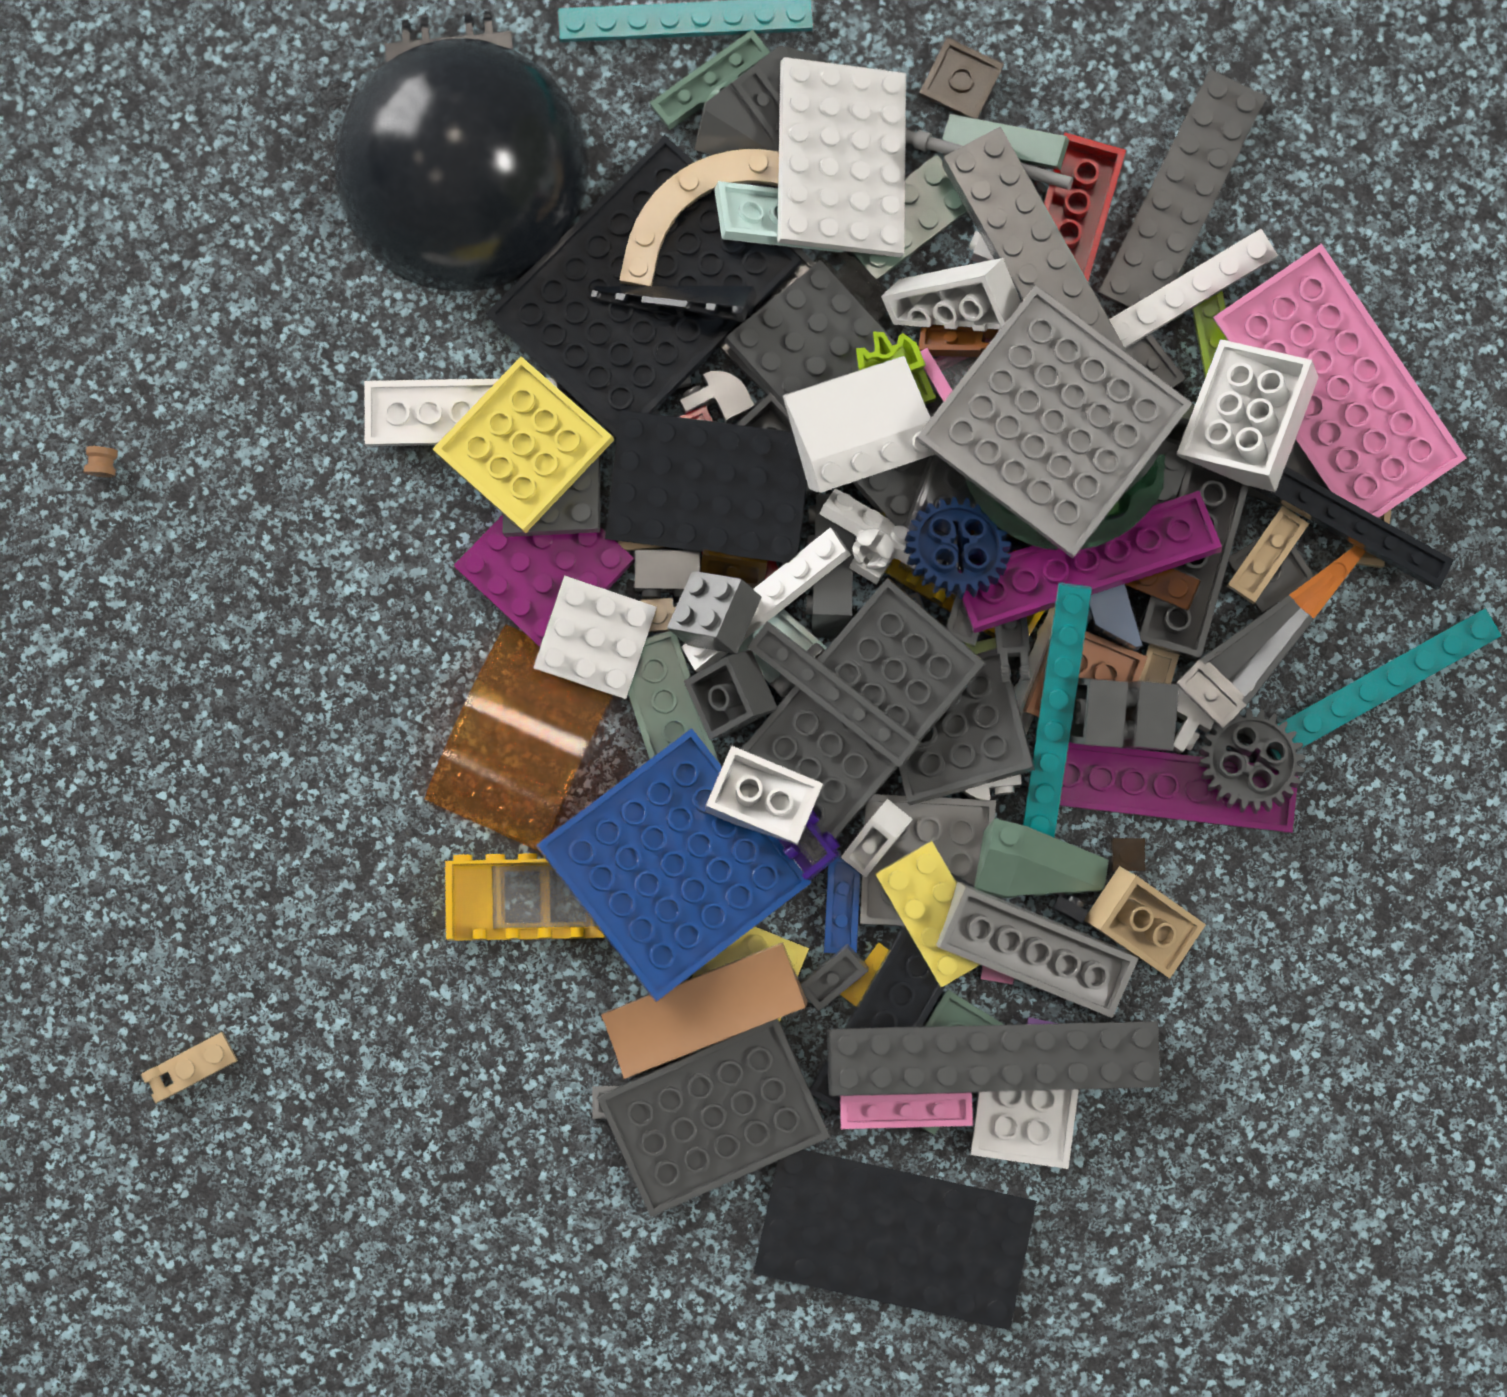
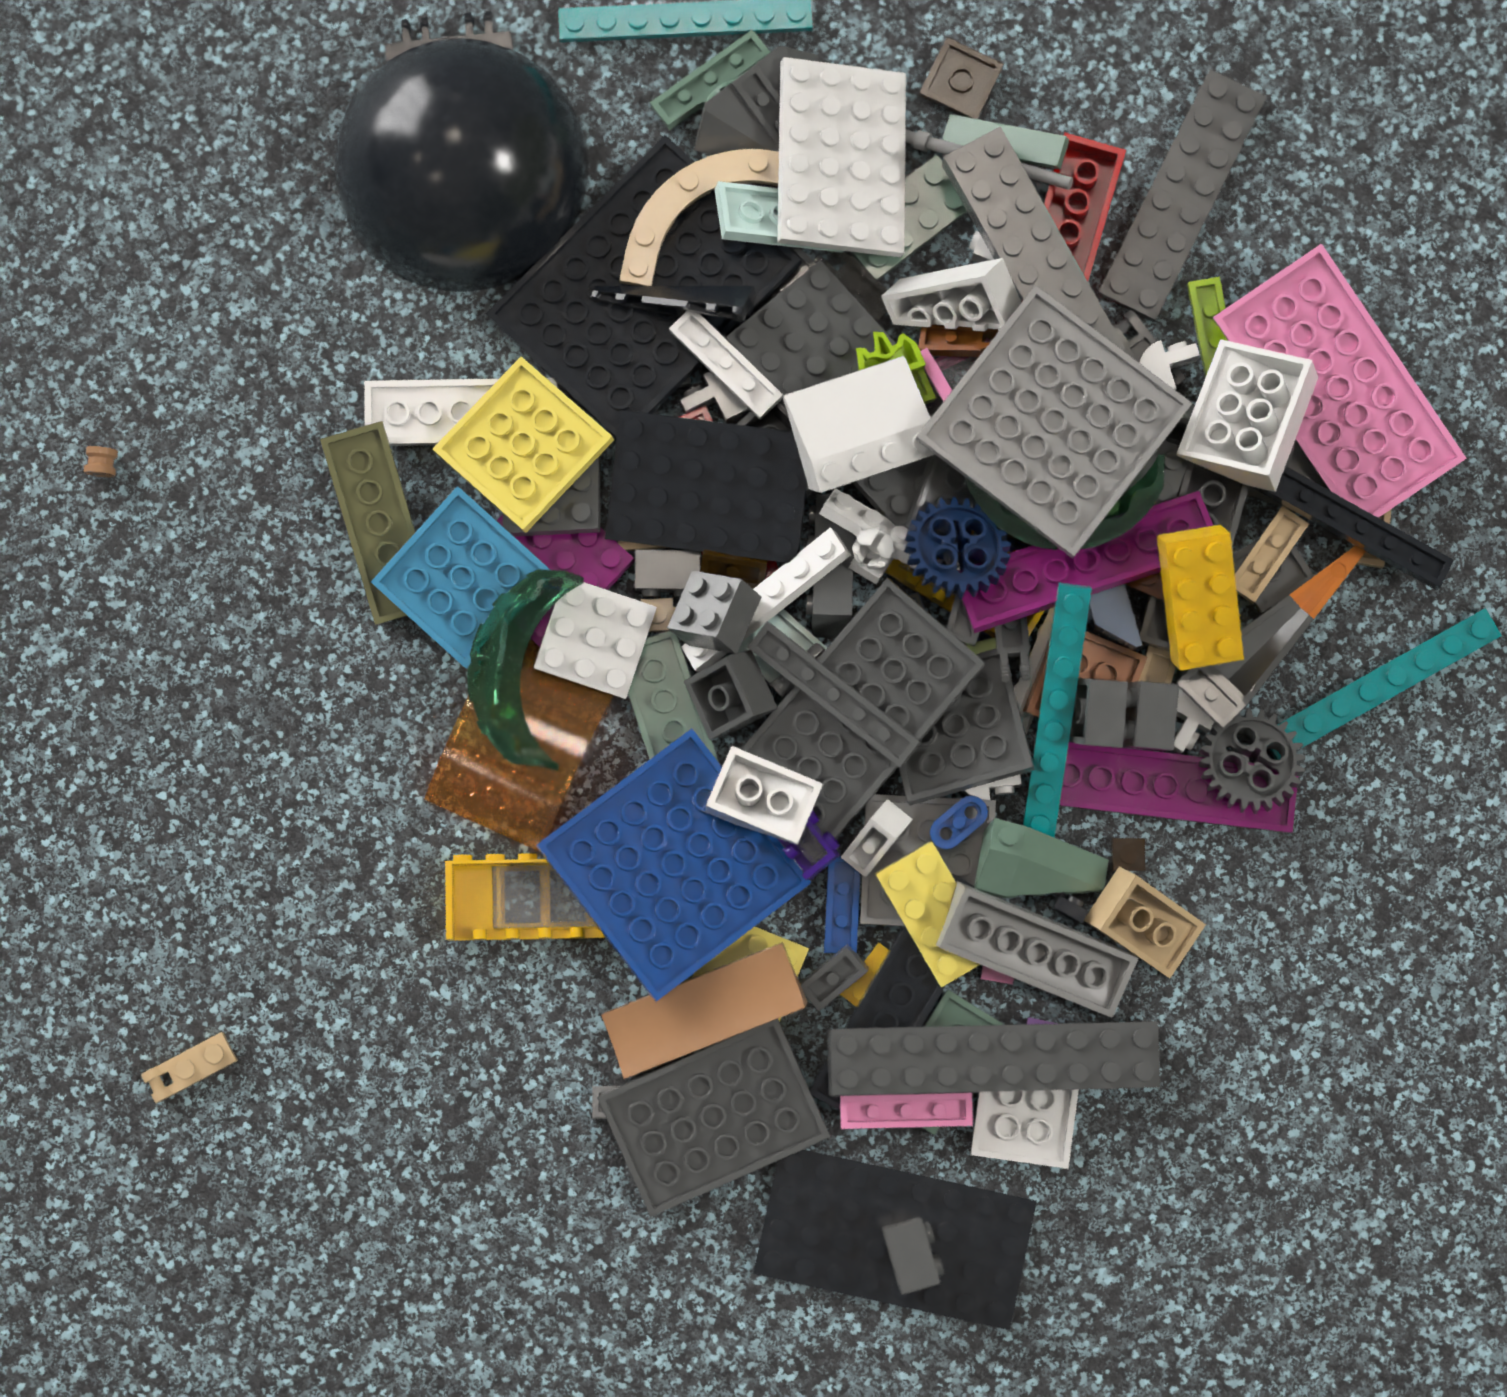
(370, 505): none -> olive plate
(455, 572): none -> dark azure plate
(498, 661): none -> clear green windscreen
(726, 363): none -> white plate
(912, 1255): none -> dark grey brick
(958, 823): none -> blue plate
(1162, 362): none -> white brick
(1193, 288): white plate -> none
(1200, 597): none -> yellow brick

